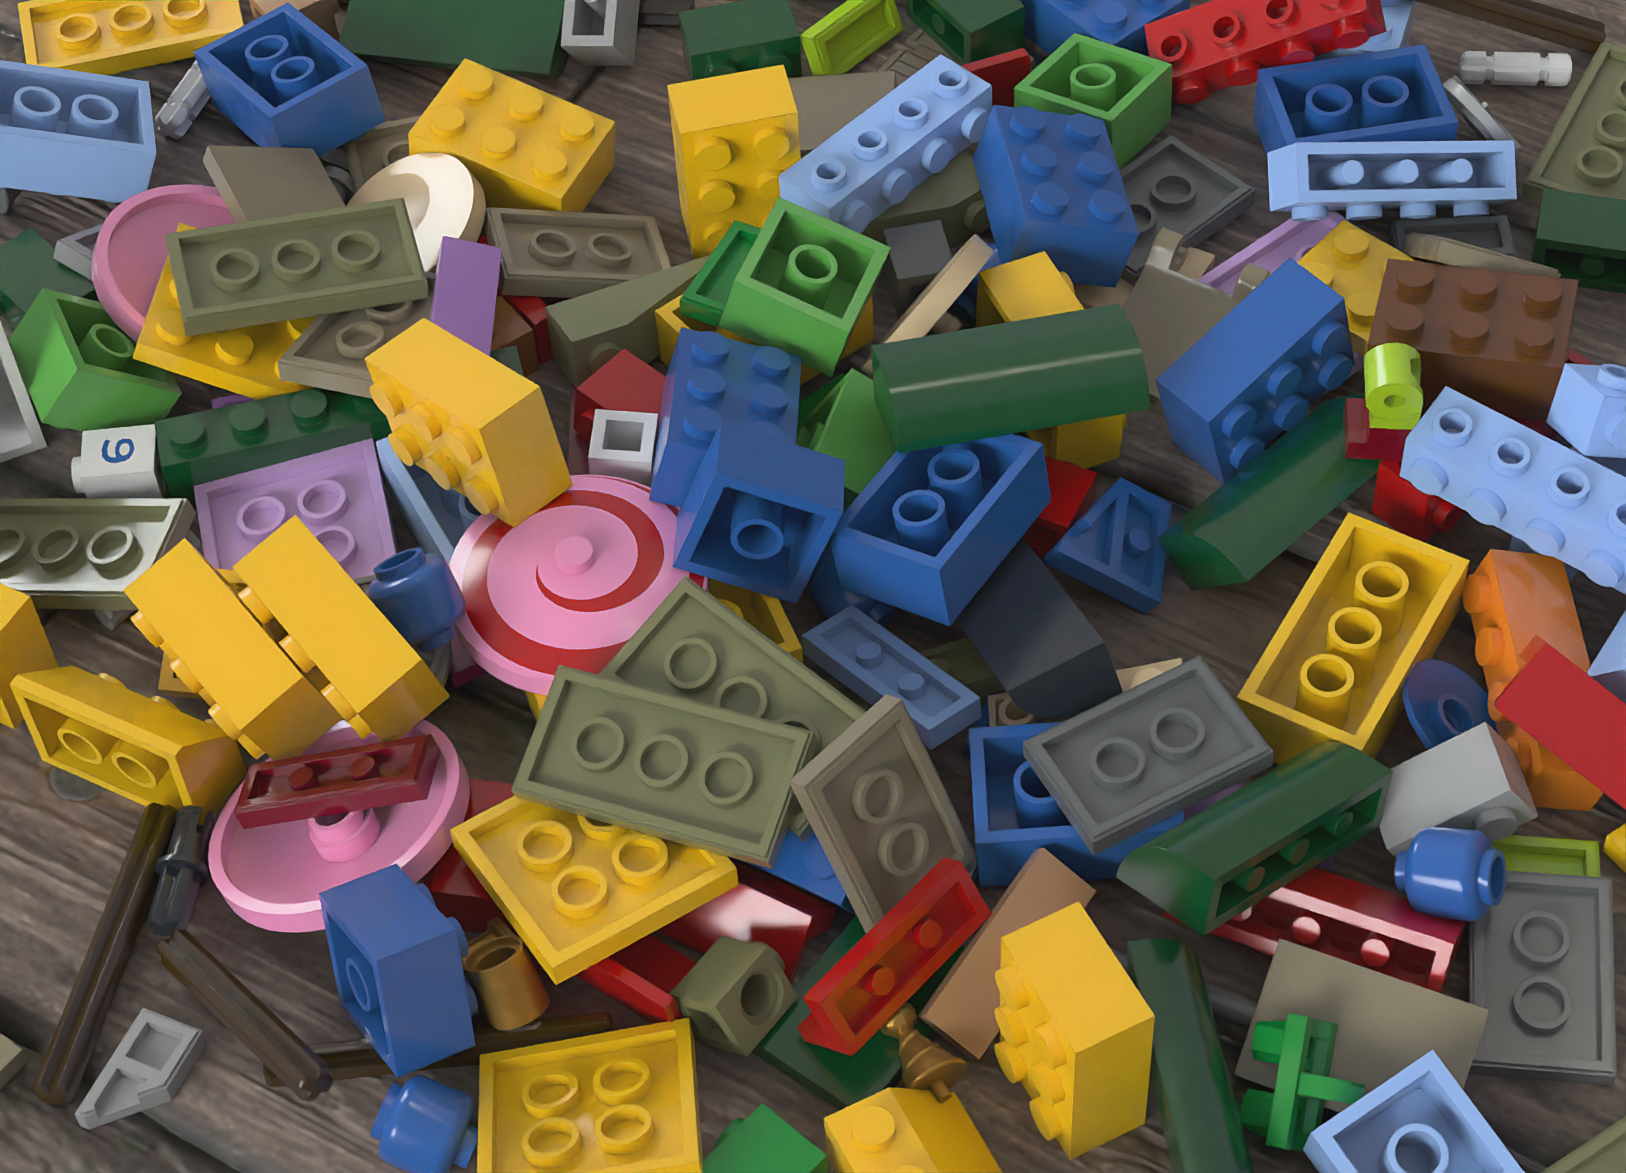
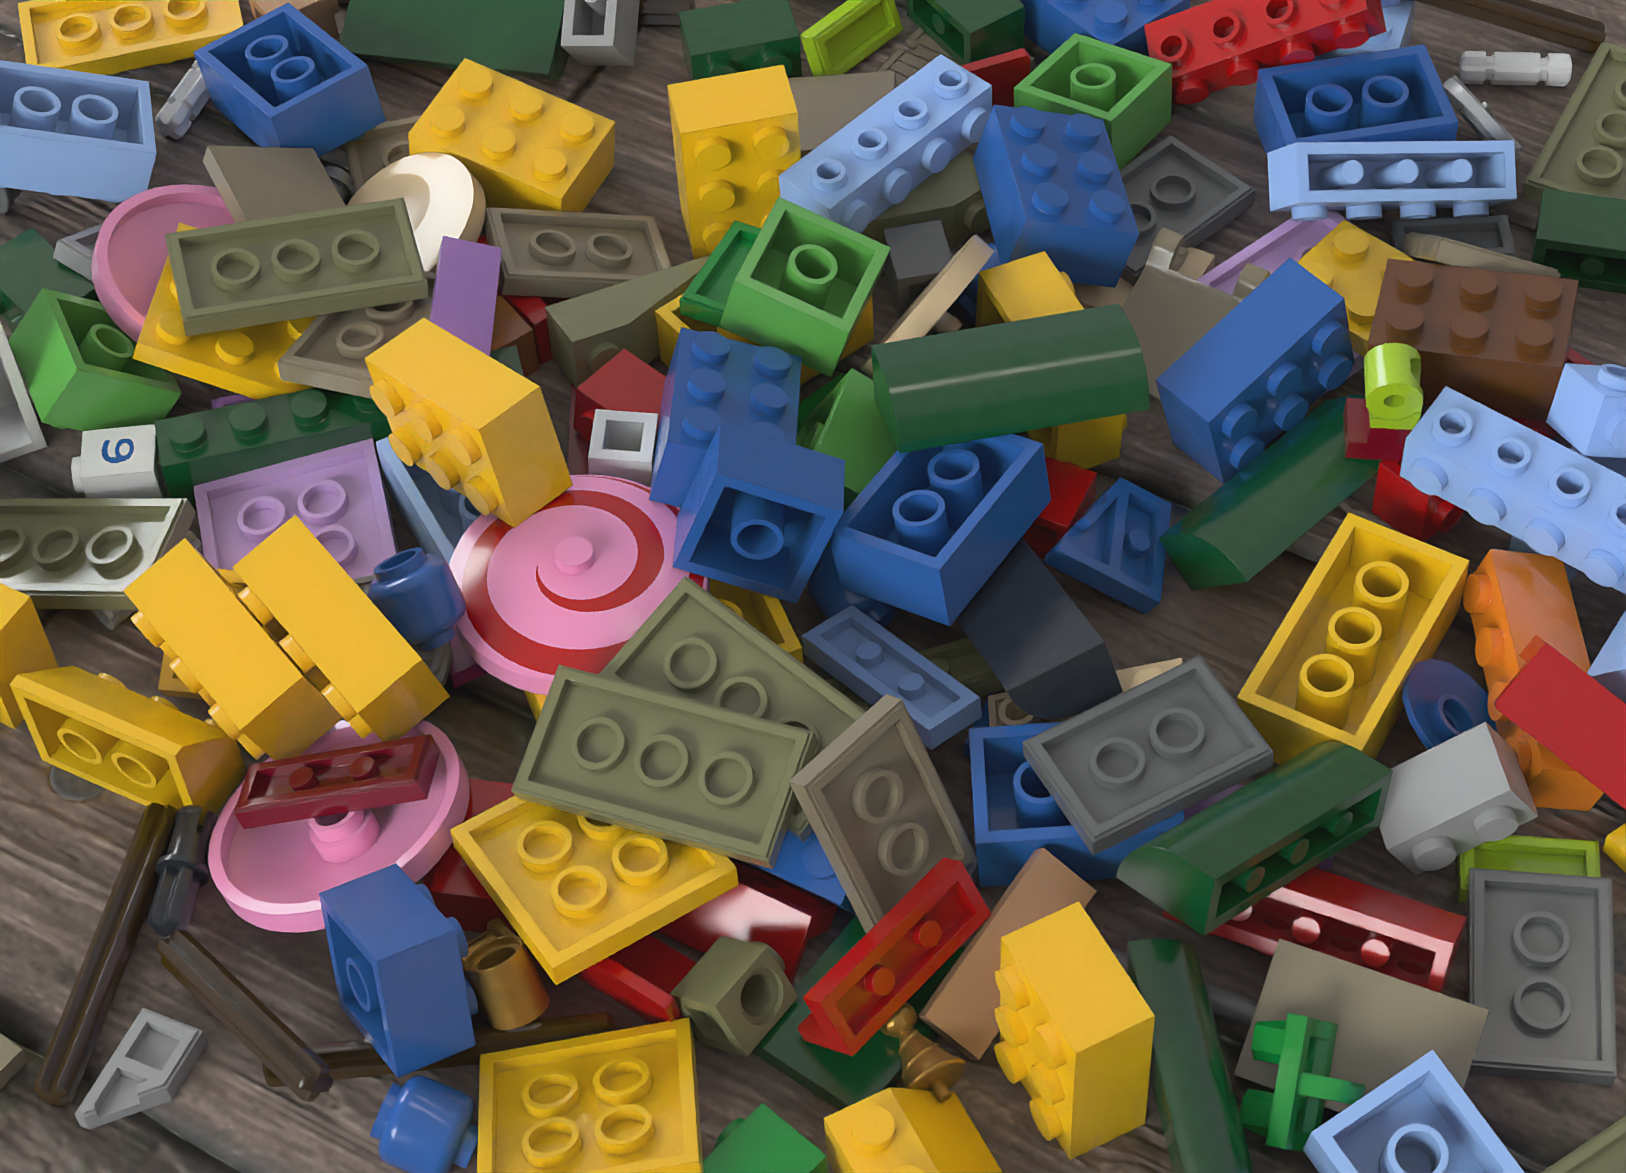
(1451, 873): blue head -> none

